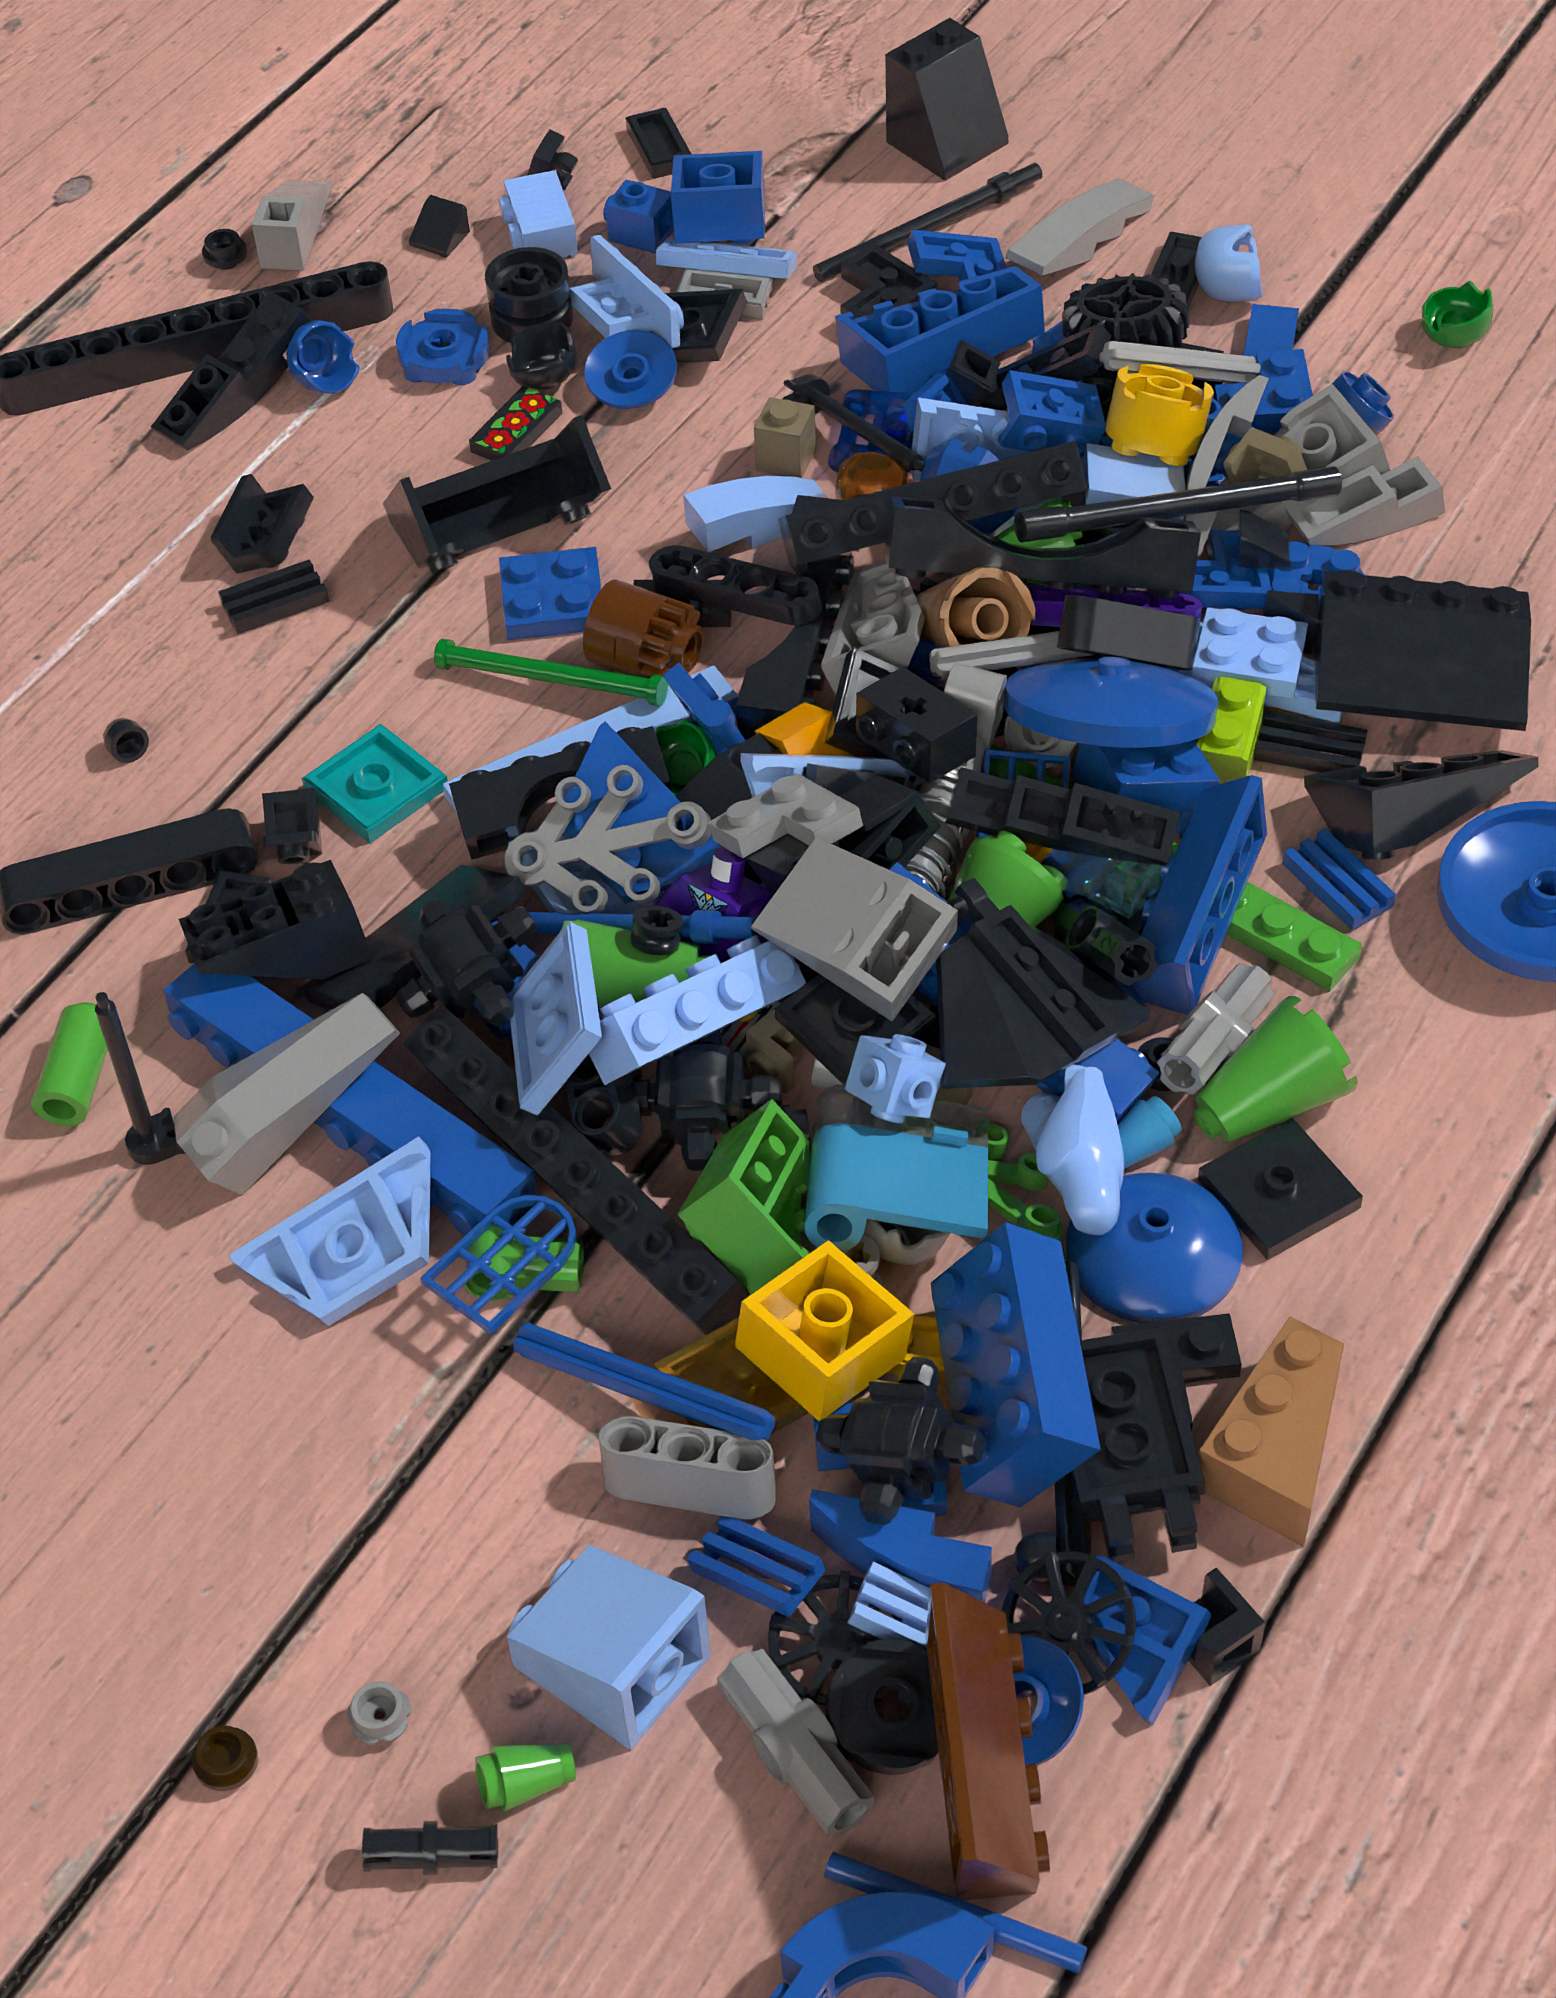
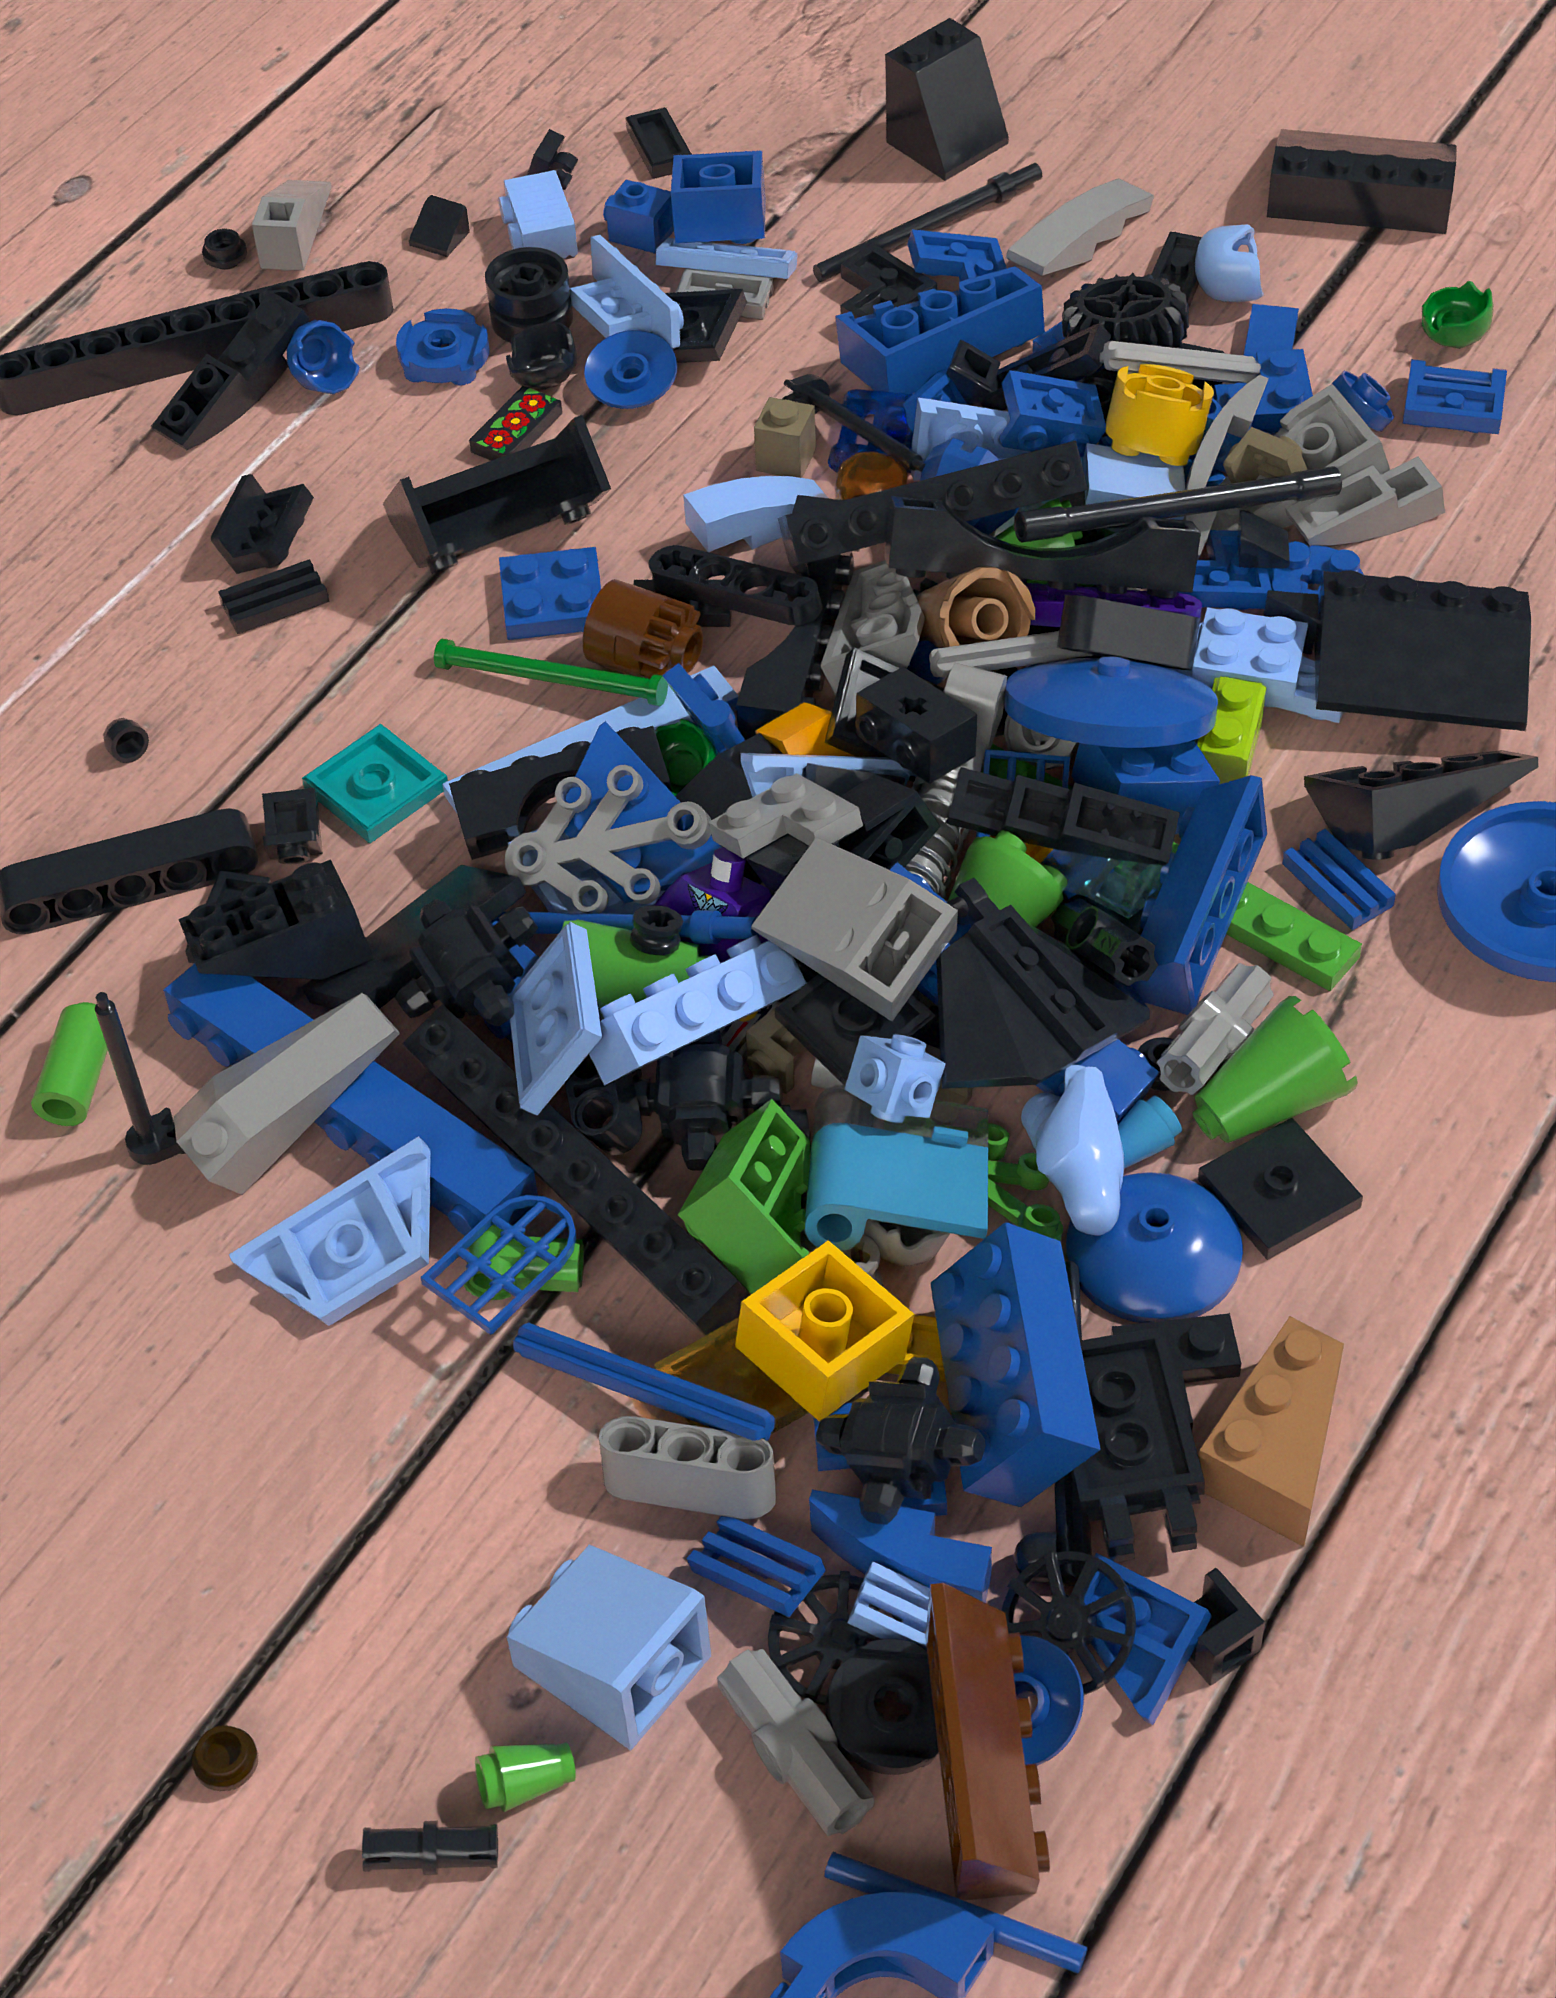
(374, 1698): light grey plate -> none
(1312, 738): black tile -> none
(1362, 181): none -> black slope
(1455, 398): none -> blue plate

